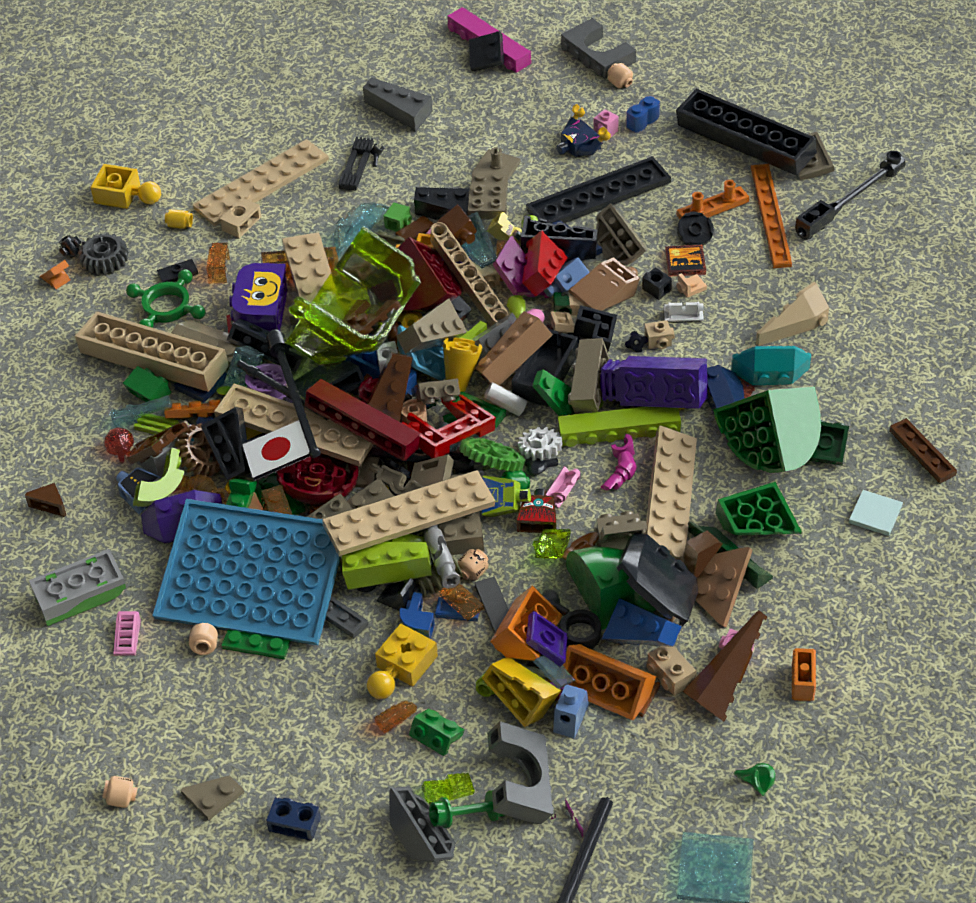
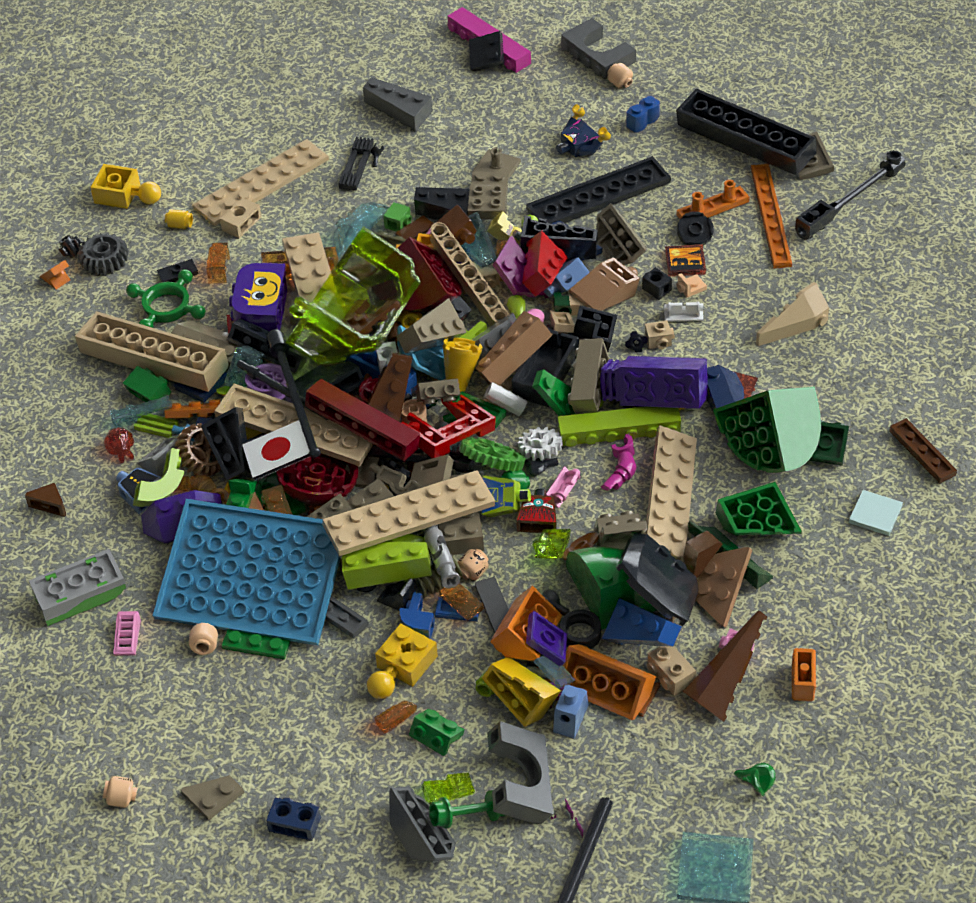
(153, 445): reddish brown wing -> none
(607, 120): bright pink brick -> none
(771, 364): teal wedge -> none

